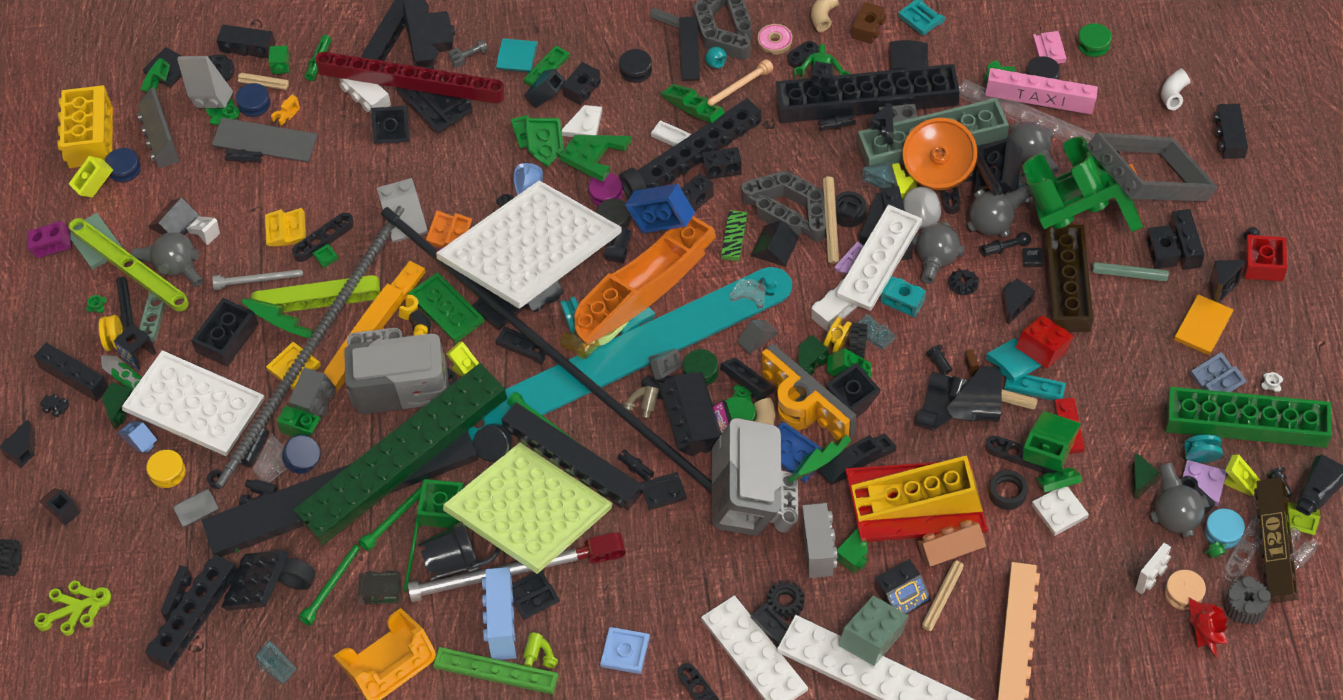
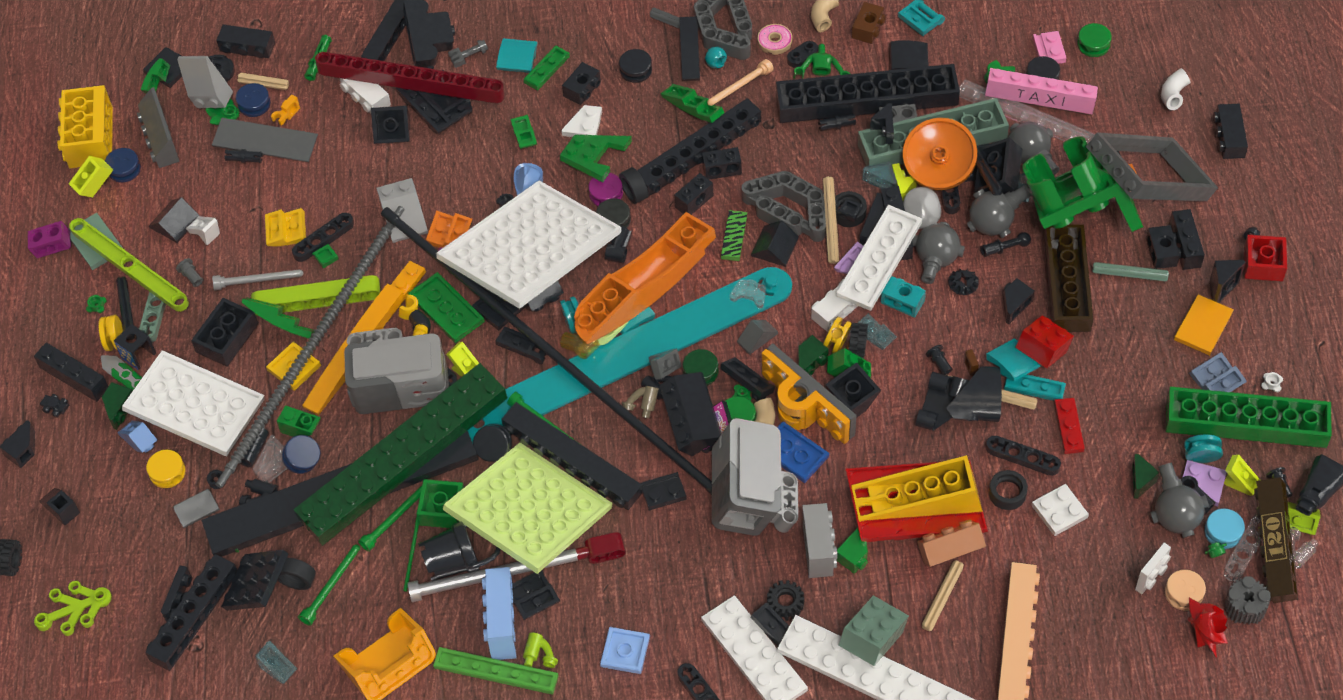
(168, 253): dark grey piece -> none
(279, 59): green brick -> none
(312, 393): dark grey brick -> none
(380, 587): clear smoke brick -> none
(544, 87): black slope -> none
(544, 138): green tile -> none
(635, 465): black pin -> none
(660, 208): blue brick -> none
(669, 133): white tile -> none
(818, 458): green slope -> none
(822, 76): black brick -> none
(857, 456): black slope -> none
(902, 587): slope -> none
(1032, 257): black tile -> none
(1050, 441): green slope -> none
(1058, 480): green plate -> none

